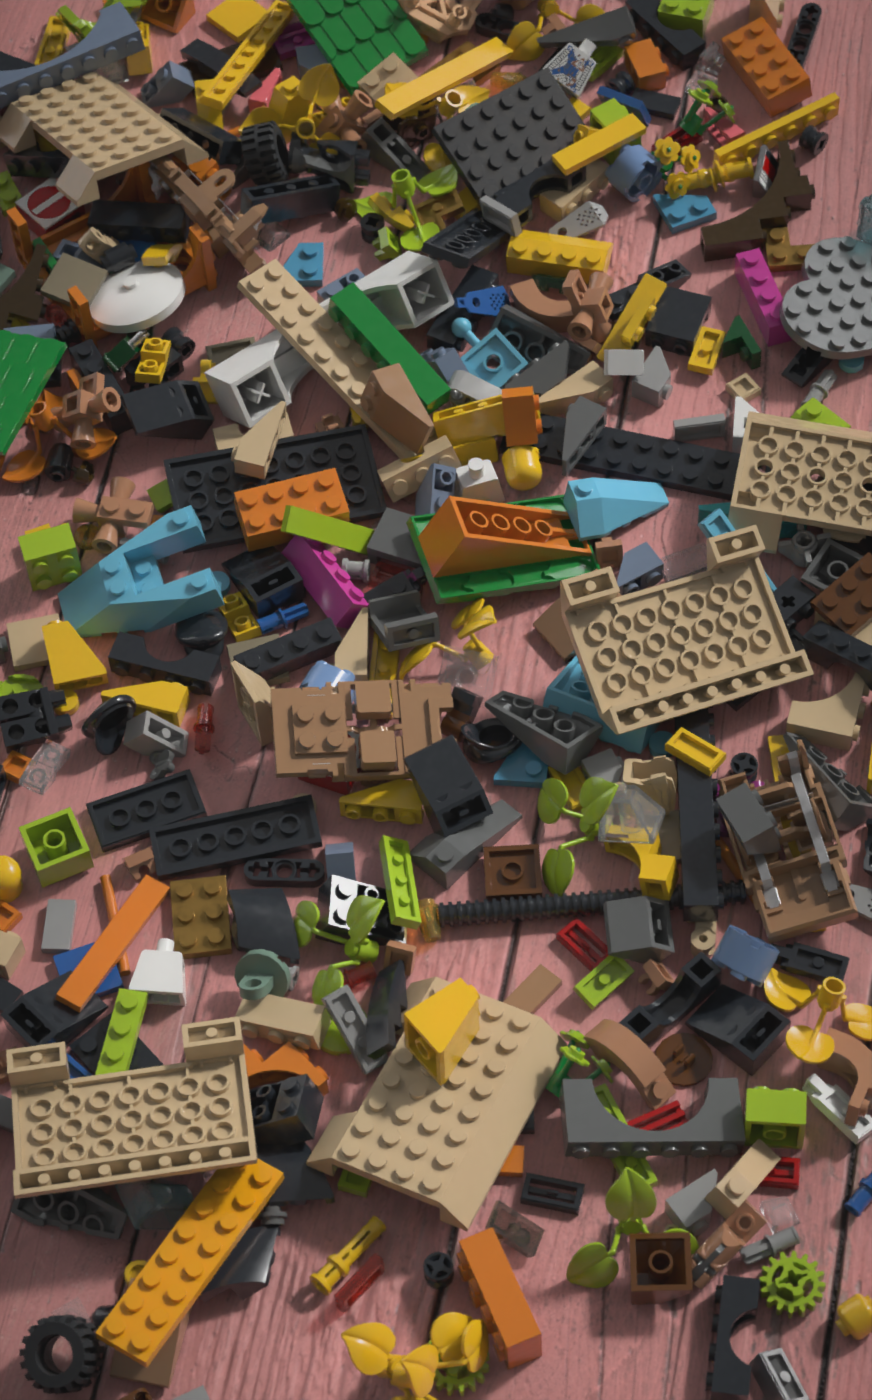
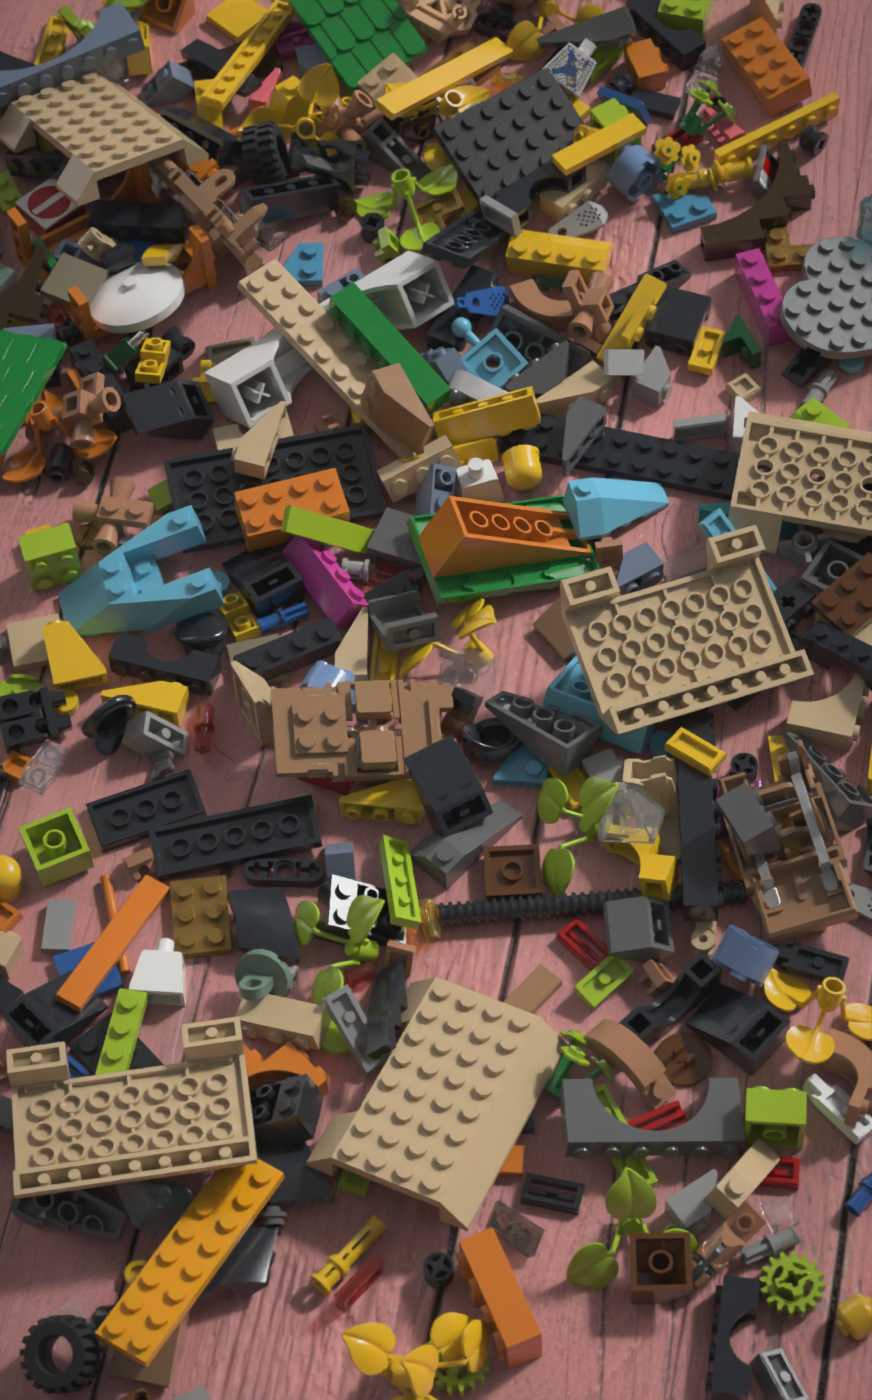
(397, 218): yellow slope -> none
(443, 1028): yellow slope -> none
(520, 416): orange brick -> none

